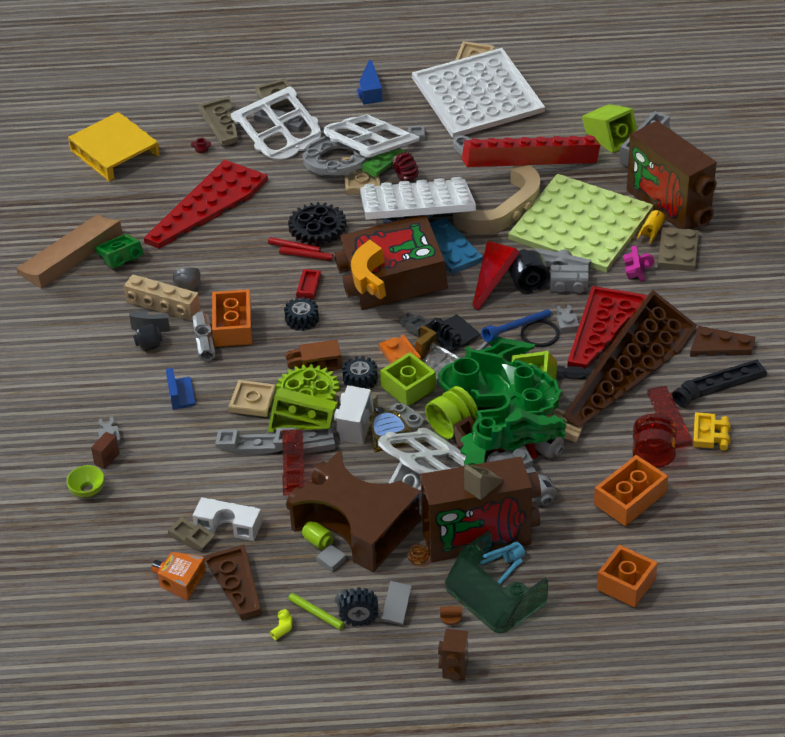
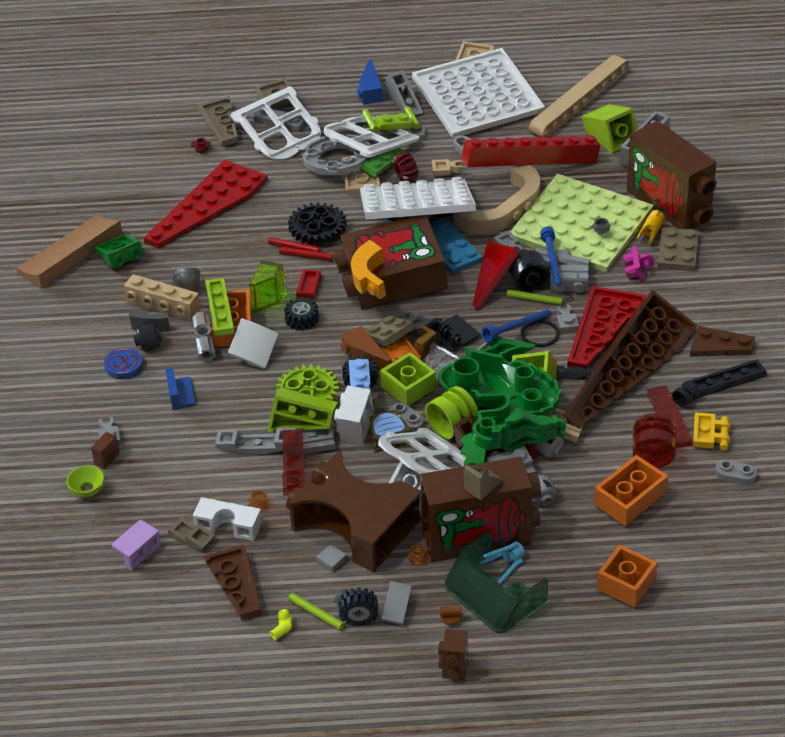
(111, 144): yellow panel -> none
(123, 363): none -> blue tile
(137, 543): none -> lavender panel
(180, 573): orange torso -> none
(219, 307): none -> lime plate
(252, 398): tan plate -> none
(253, 343): none -> white slope
(258, 499): none -> clear orange plate
(267, 286): none -> clear neon green slope
(317, 535): lime brick -> none
(324, 353): dark orange hinge -> none
(359, 373): none -> light blue hinge
(360, 343): none -> dark orange slope
(390, 330): none -> dark tan plate
(392, 122): none -> lime plate
(402, 92): none -> light grey slope
(444, 167): none -> tan plate
(508, 239): none -> light grey plate
(534, 297): none -> lime bar
(548, 235): none -> blue piece
(578, 96): none -> tan beam
(601, 226): none -> dark grey plate
(735, 472): none -> light grey plate

